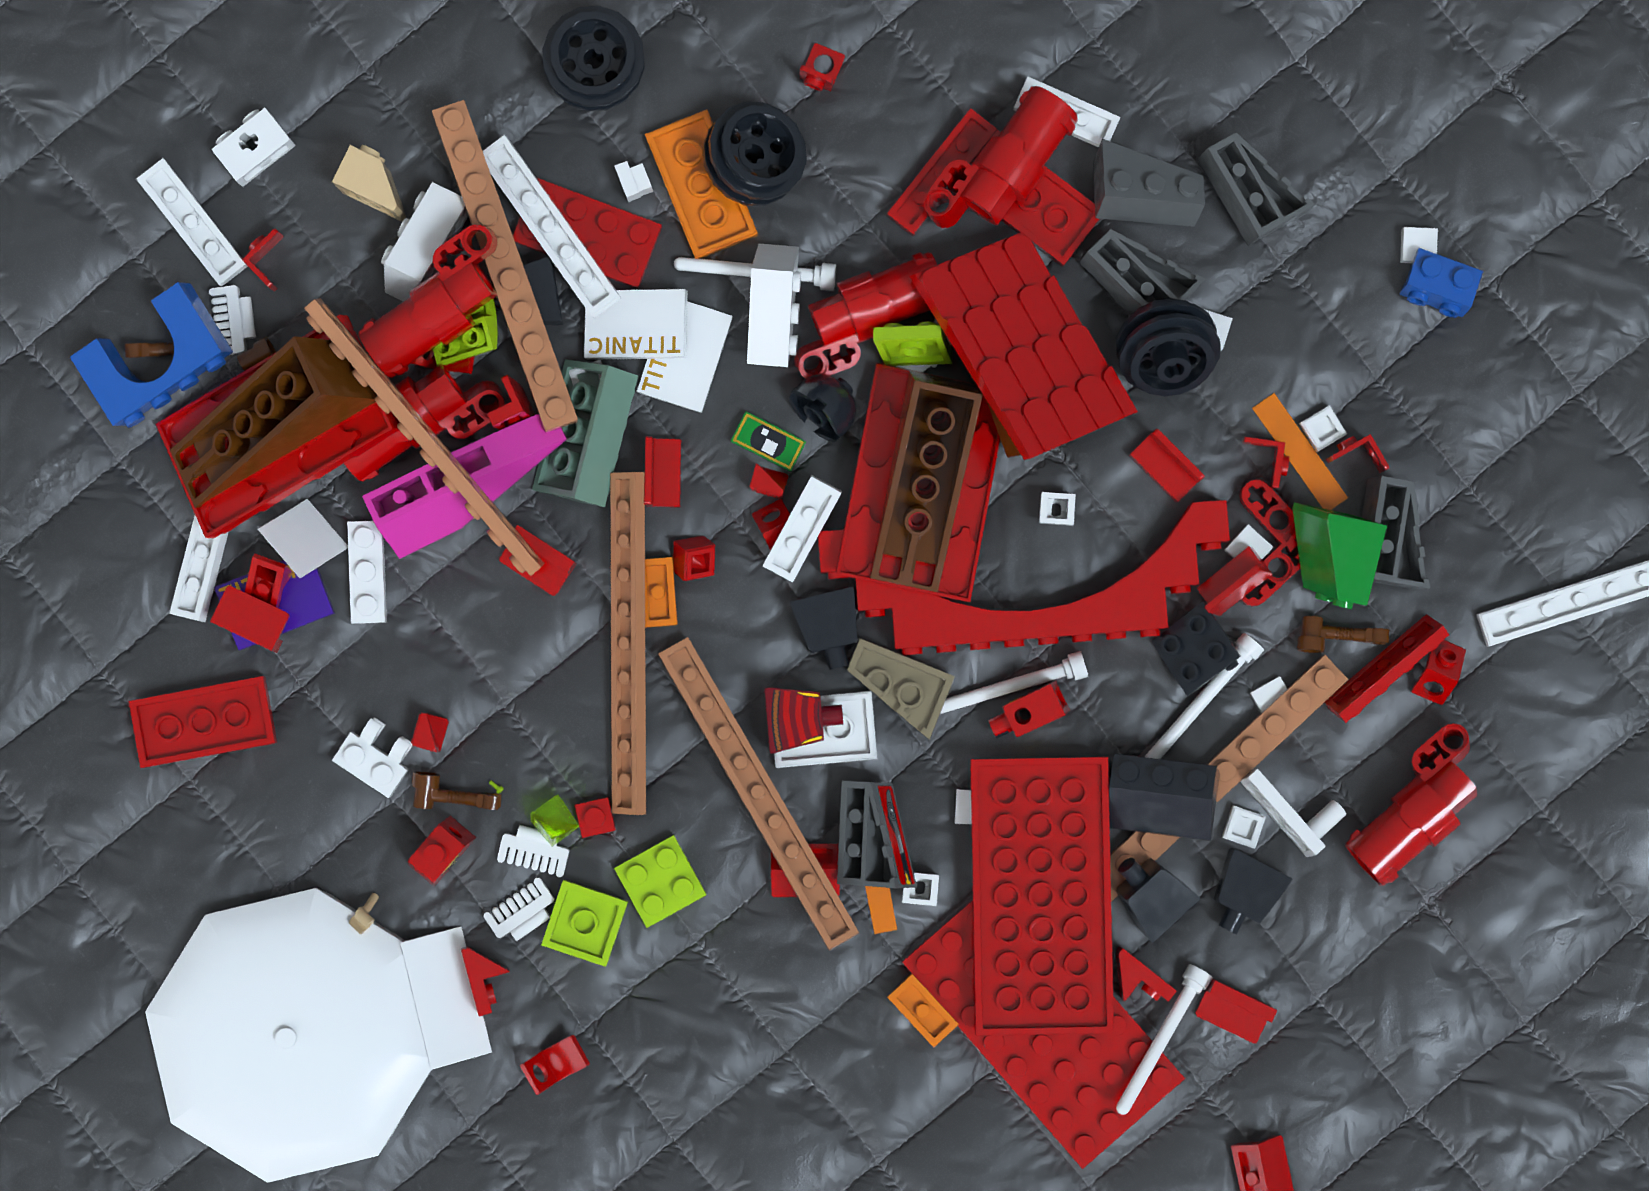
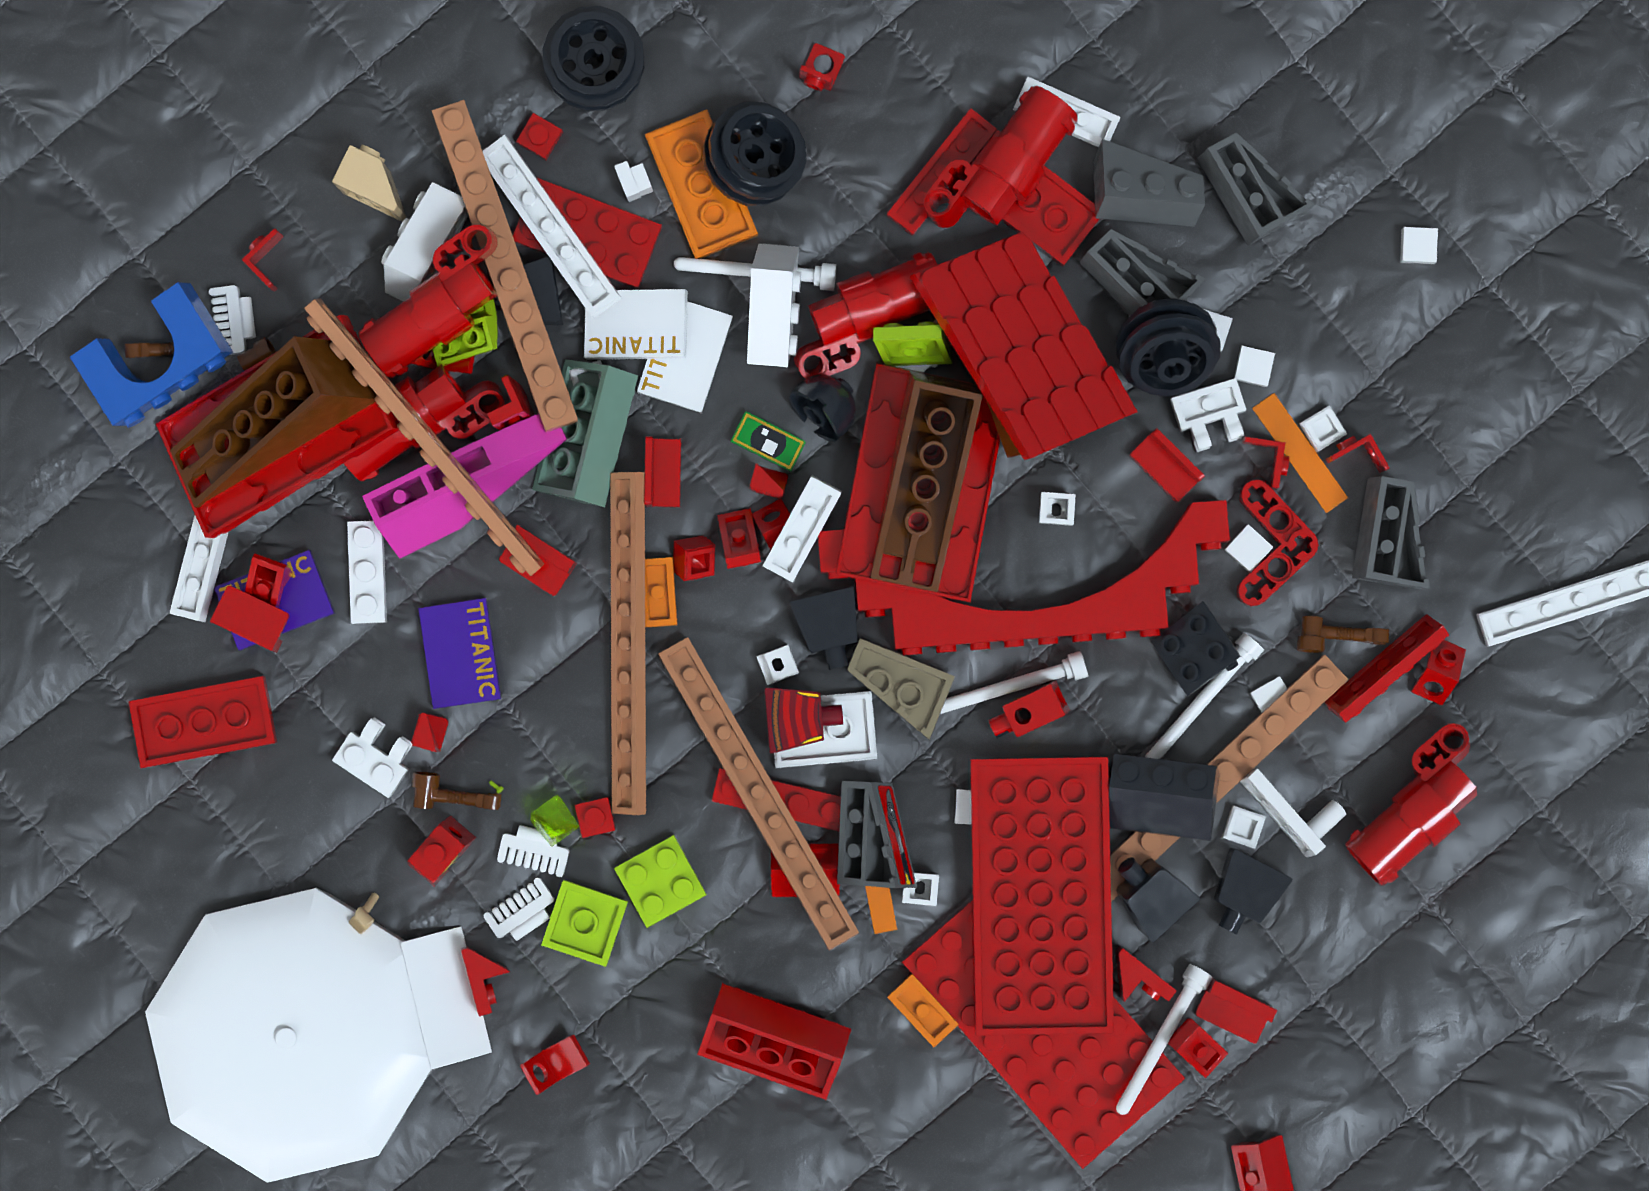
(192, 222): white plate -> none
(268, 136): white brick -> none
(303, 538): white sticker -> none
(460, 653): none -> dark purple tile
(539, 136): none -> red plate
(739, 538): none -> red slope
(772, 676): none -> white piece
(774, 1041): none -> red slope
(803, 804): none -> red plate
(1197, 1047): none -> red slope
(1207, 406): none -> white plate
(1233, 581): red panel -> none
(1254, 366): none -> white tile
(1337, 554): green slope -> none
(1441, 283): blue bracket -> none

